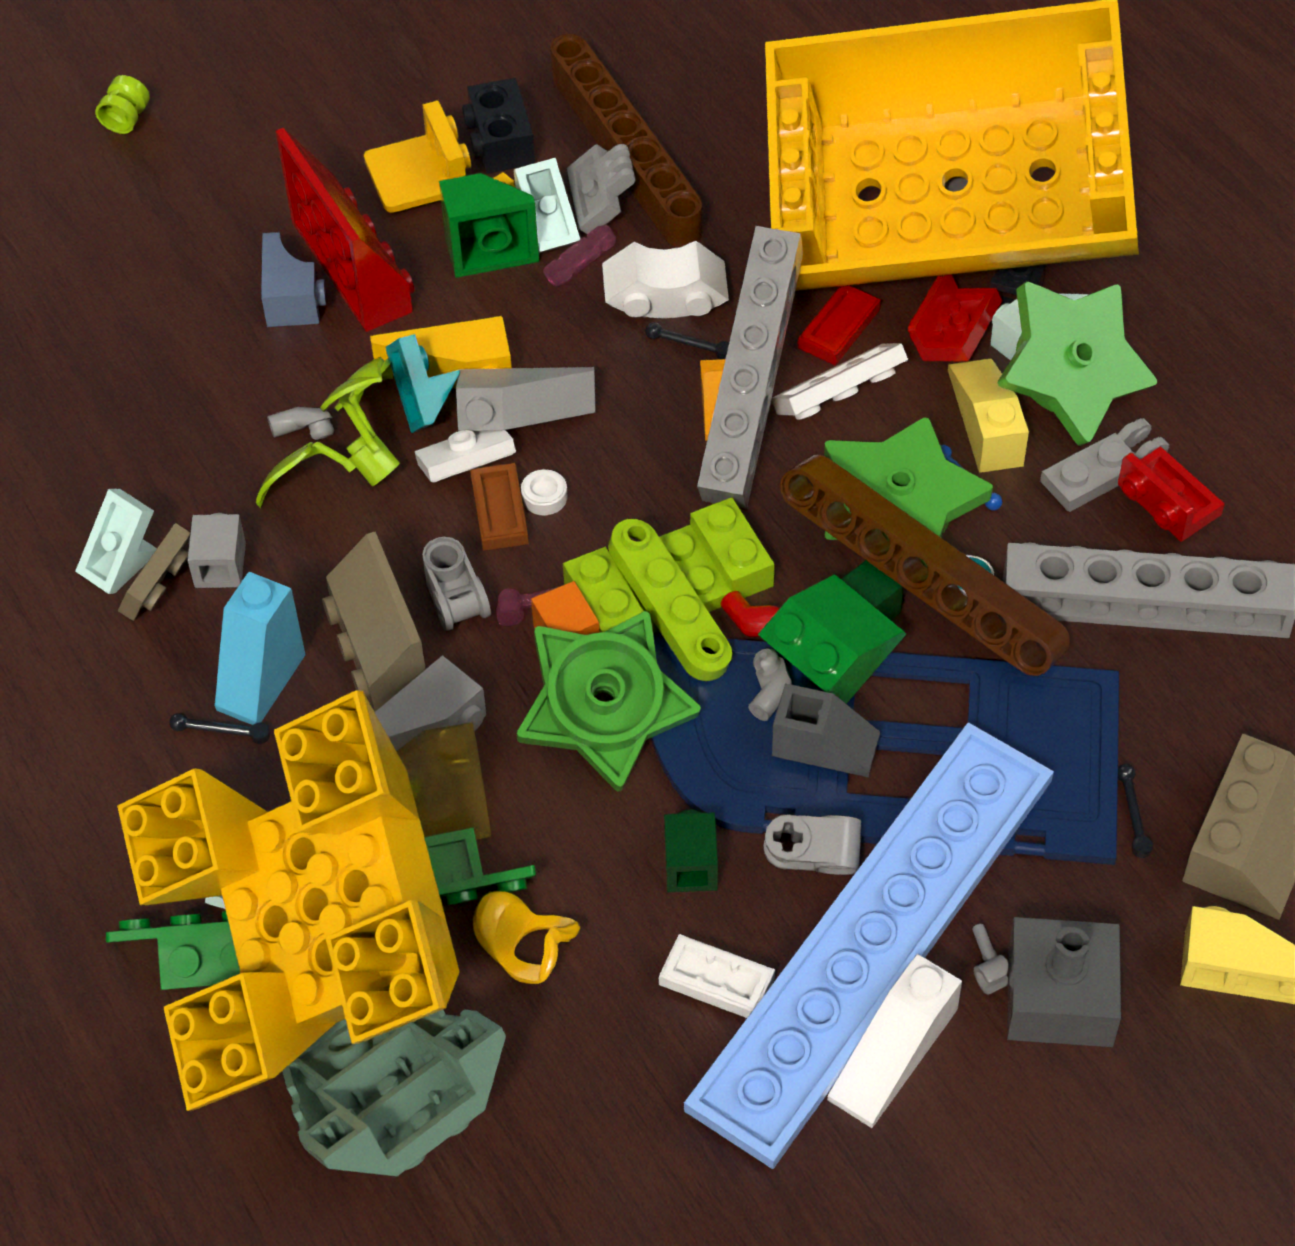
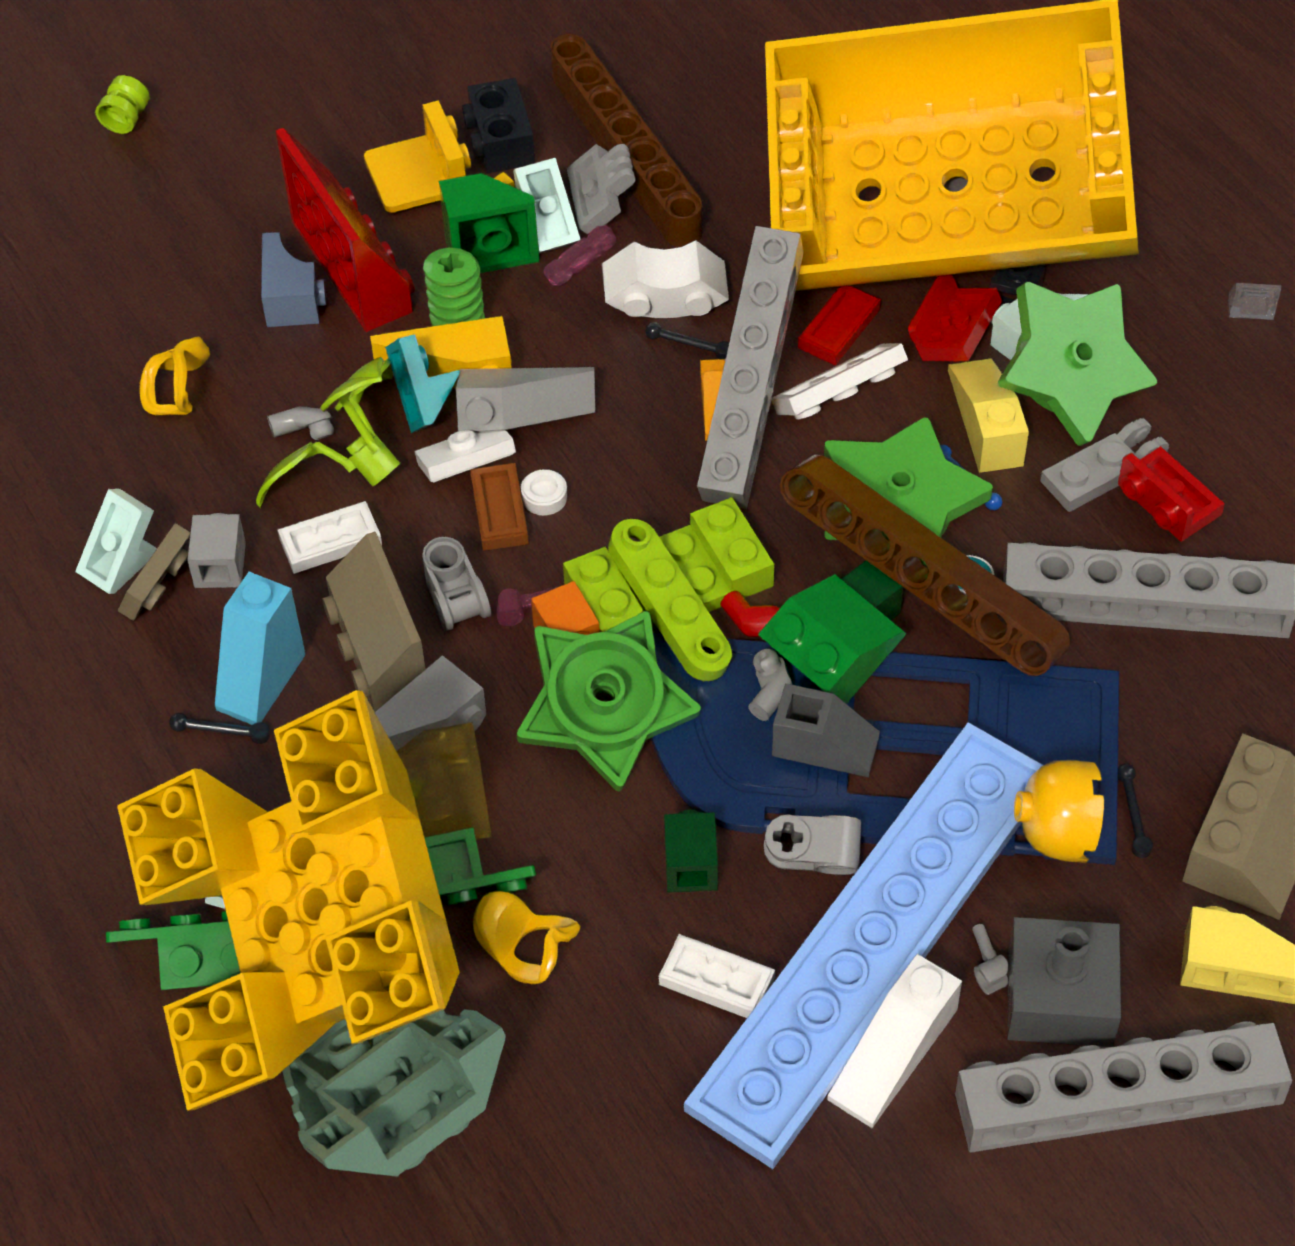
(186, 356): none -> yellow piece
(326, 536): none -> white plate
(453, 287): none -> bright green piece
(1061, 811): none -> yellow cylinder
(1101, 1106): none -> light grey brick
(1253, 301): none -> clear slope

